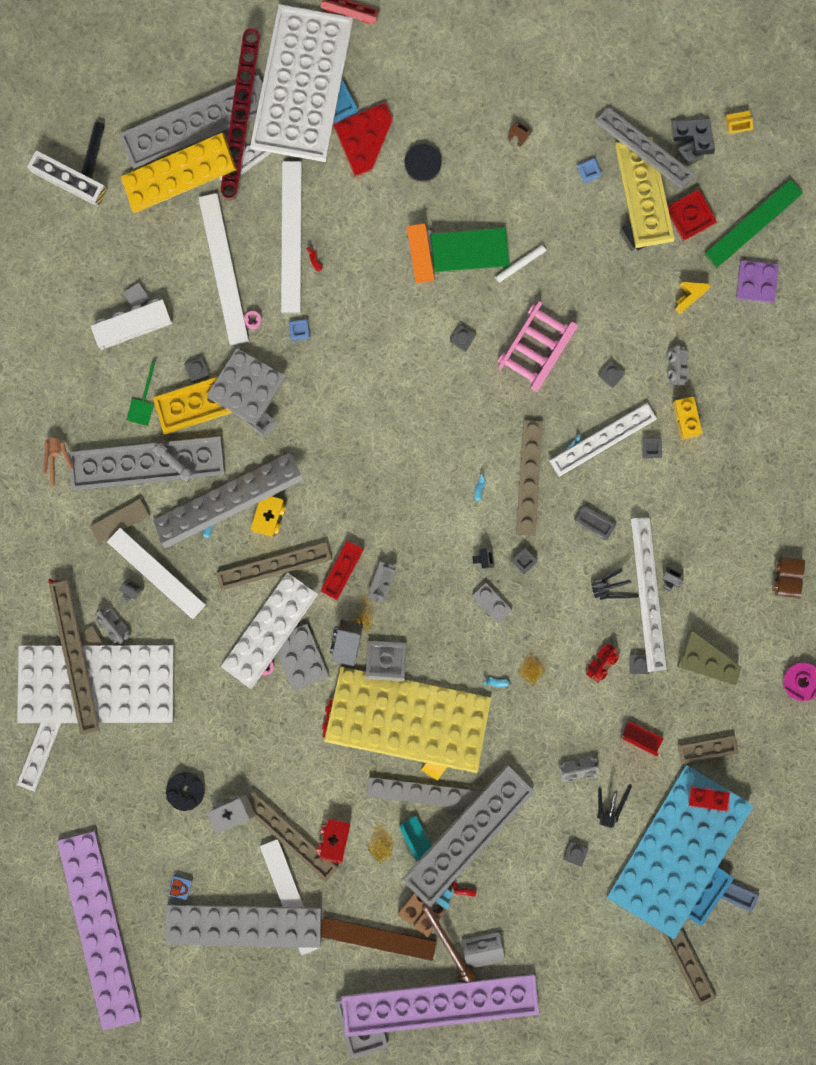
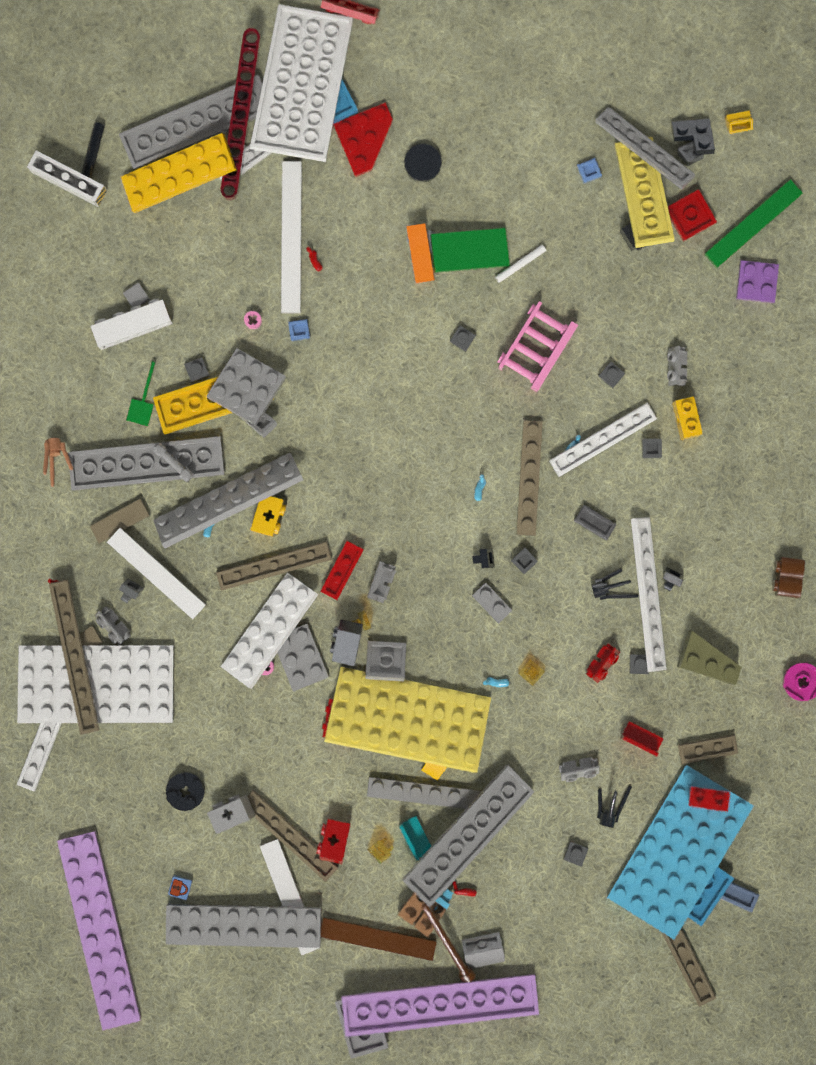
(223, 269): white tile -> none
(521, 132): reddish brown tile -> none
(694, 291): yellow slope -> none

